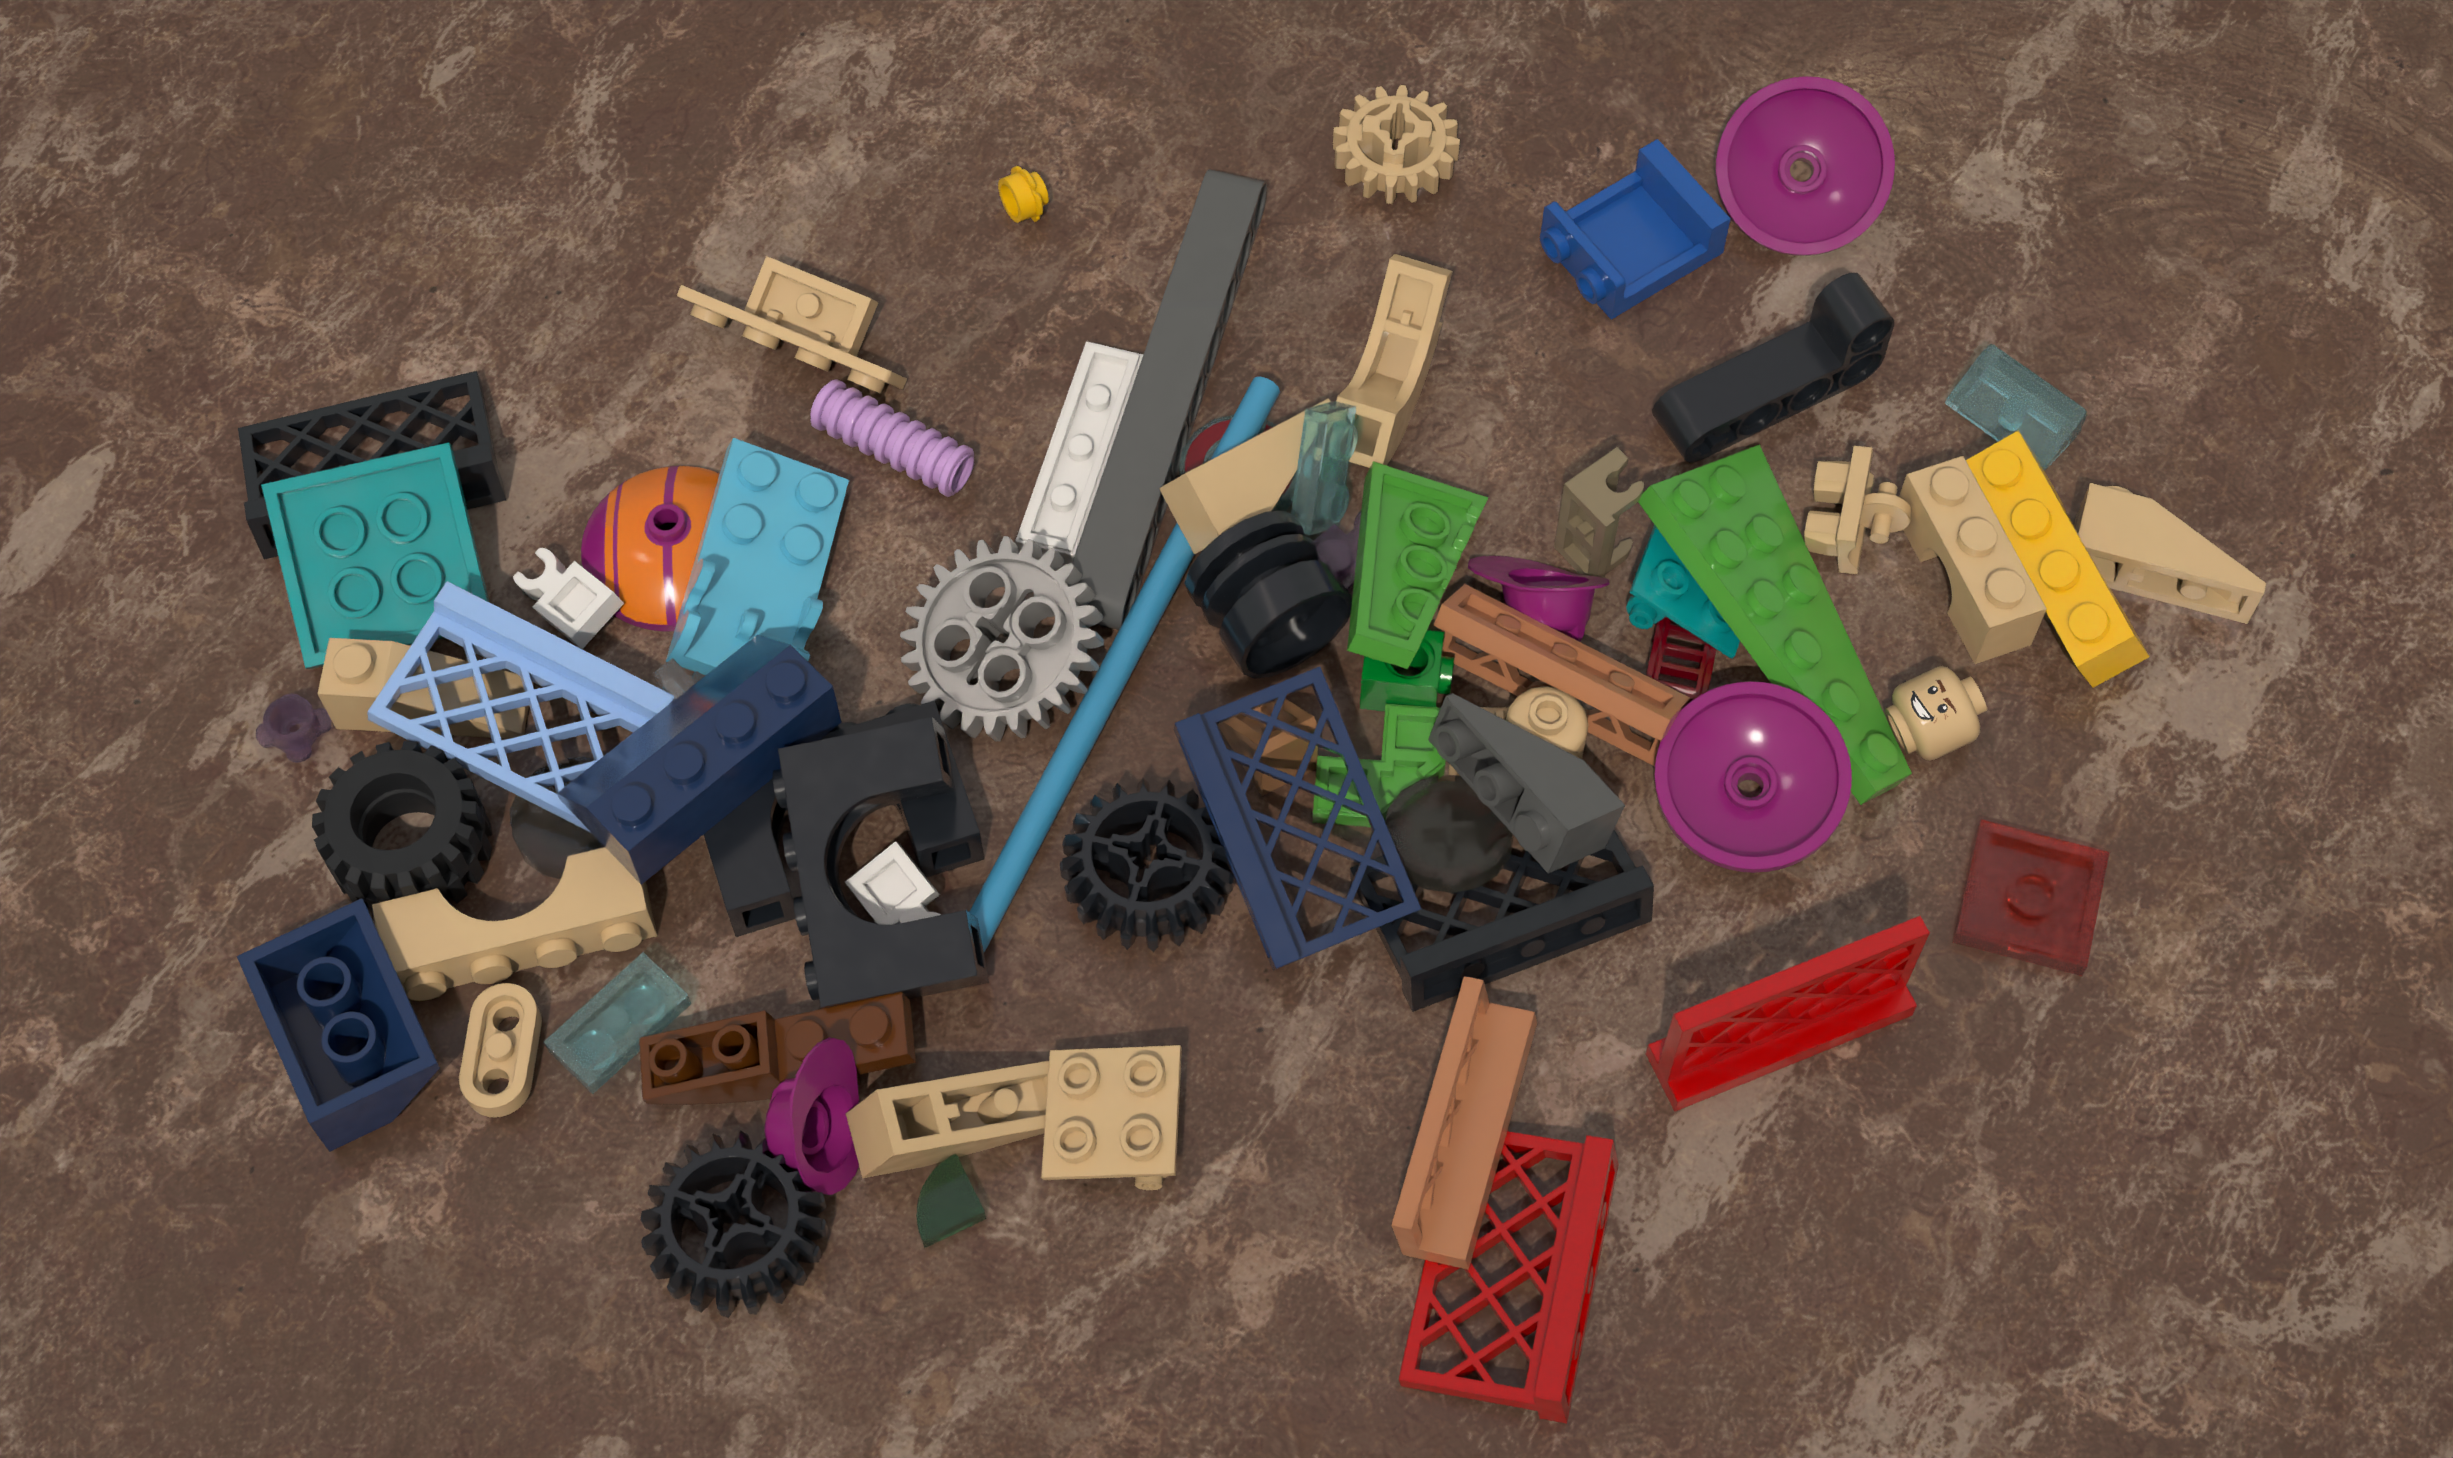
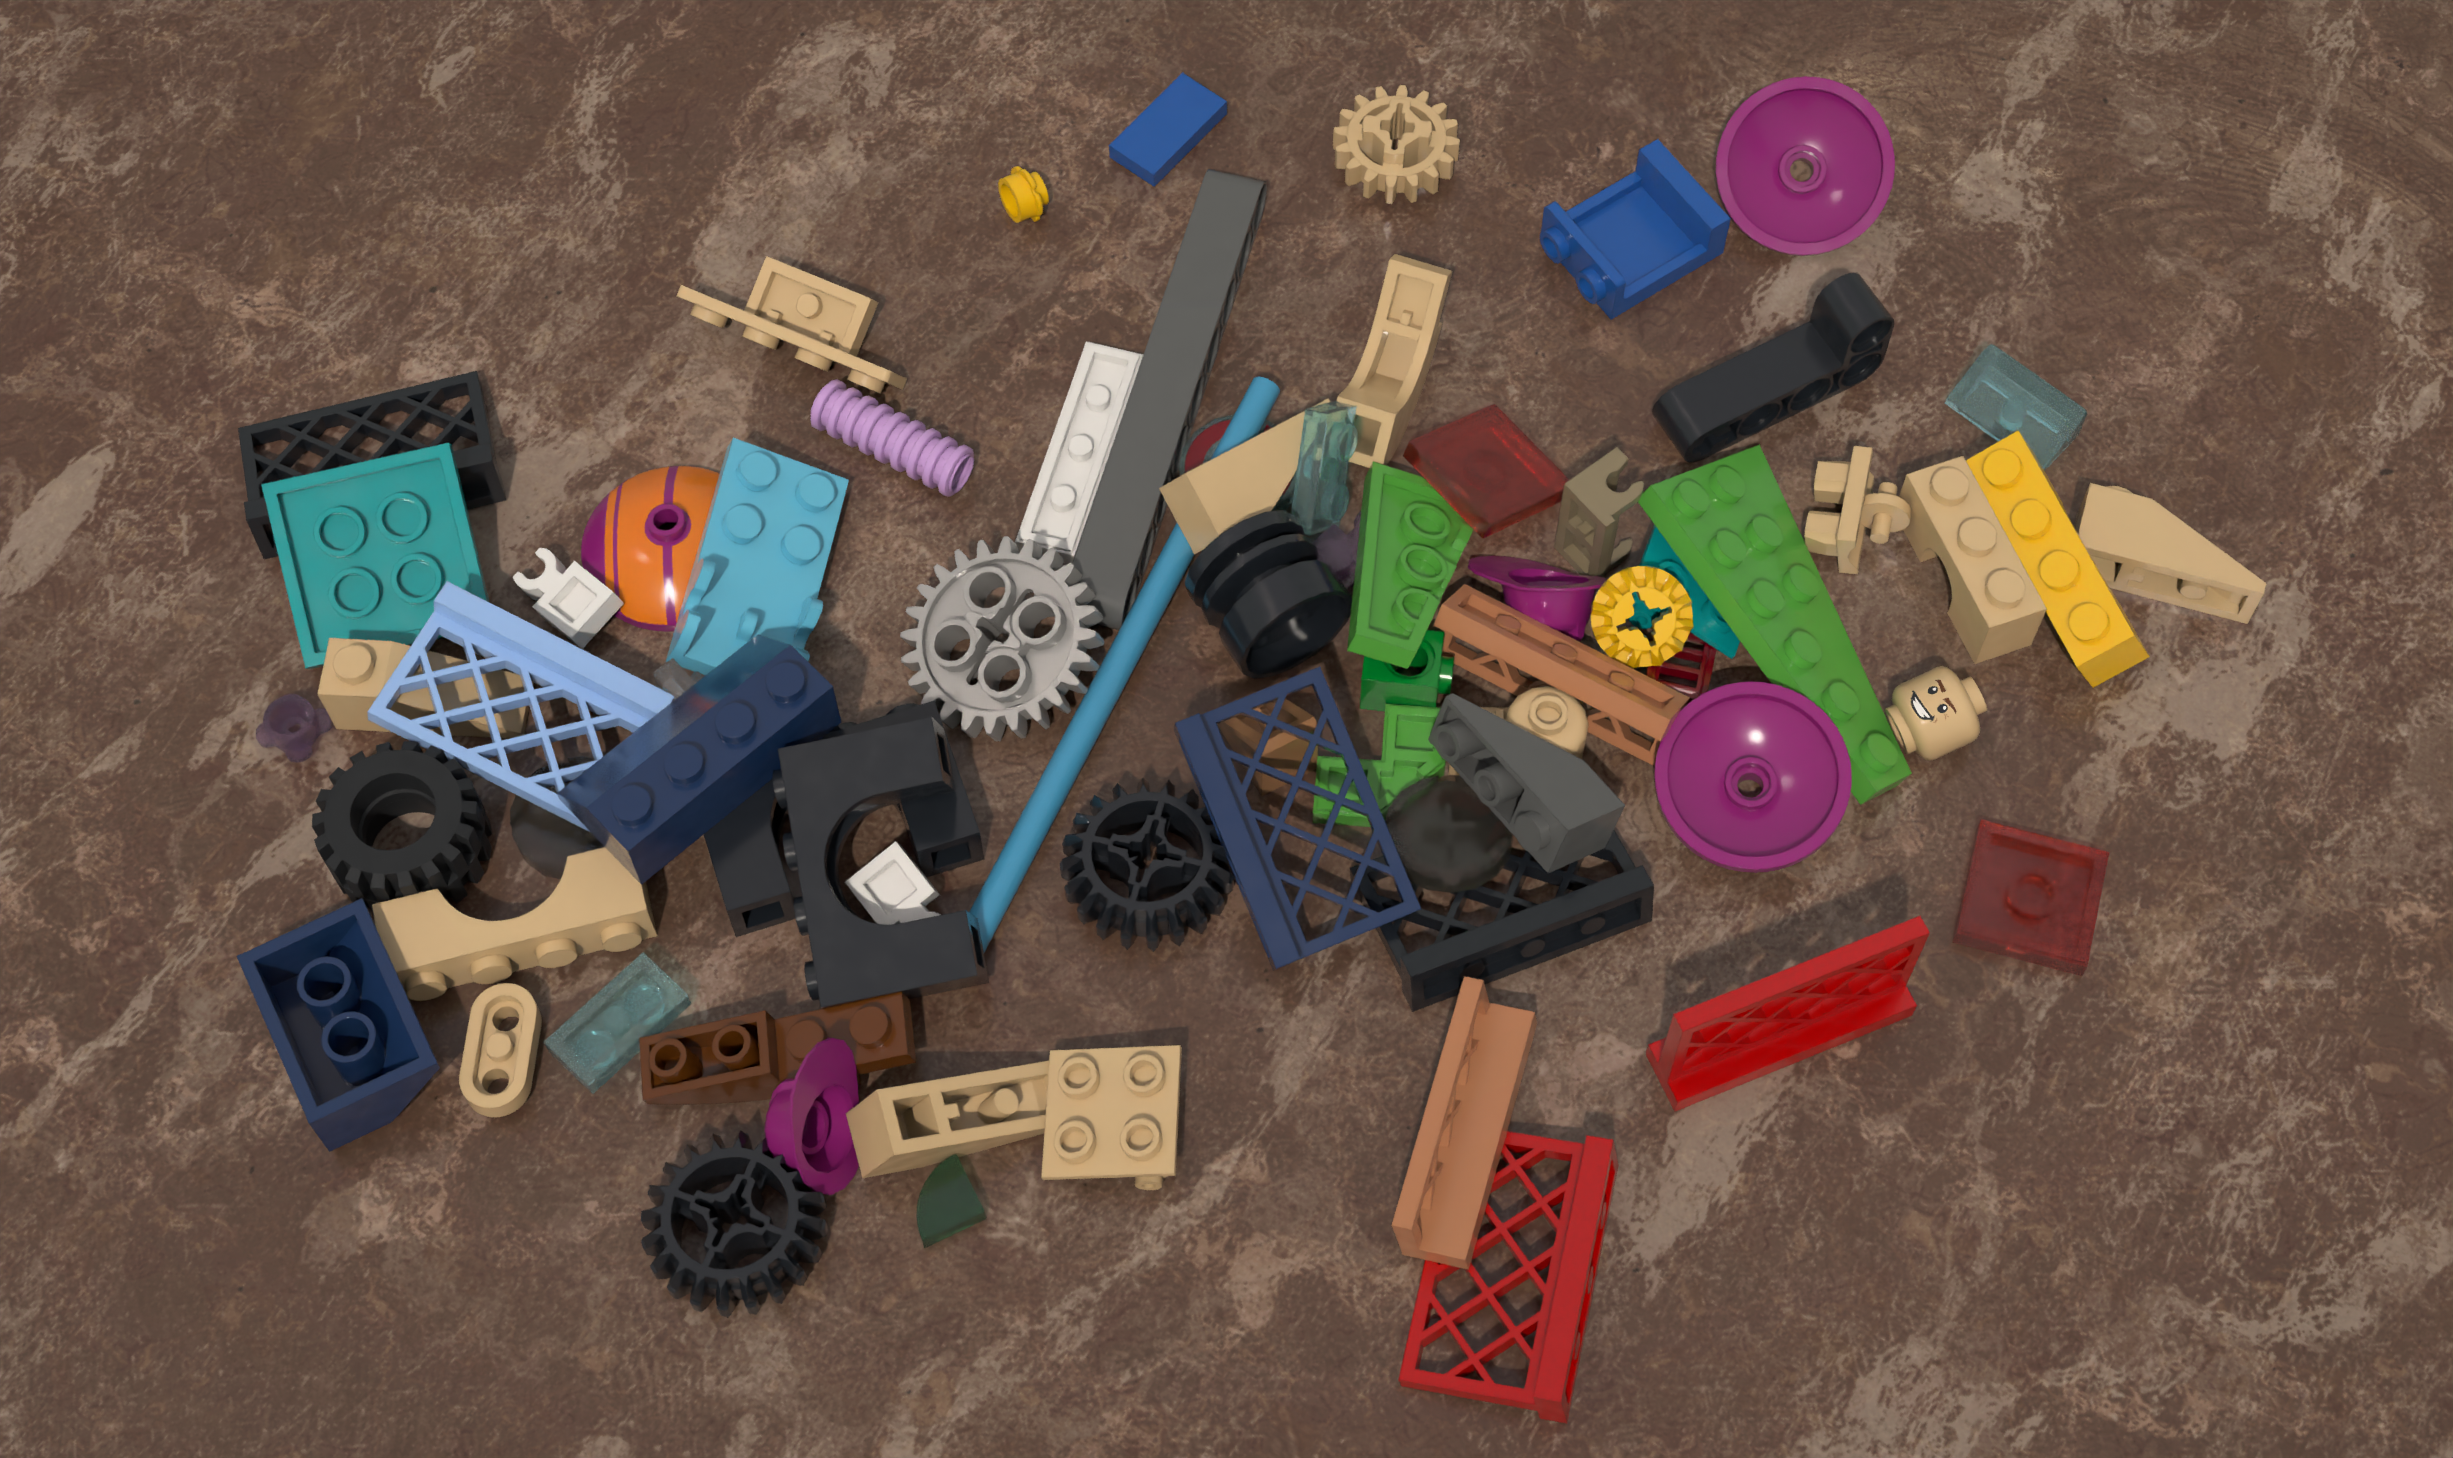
(1168, 129): none -> blue tile
(1487, 470): none -> clear red tile
(1615, 604): none -> yellow gear

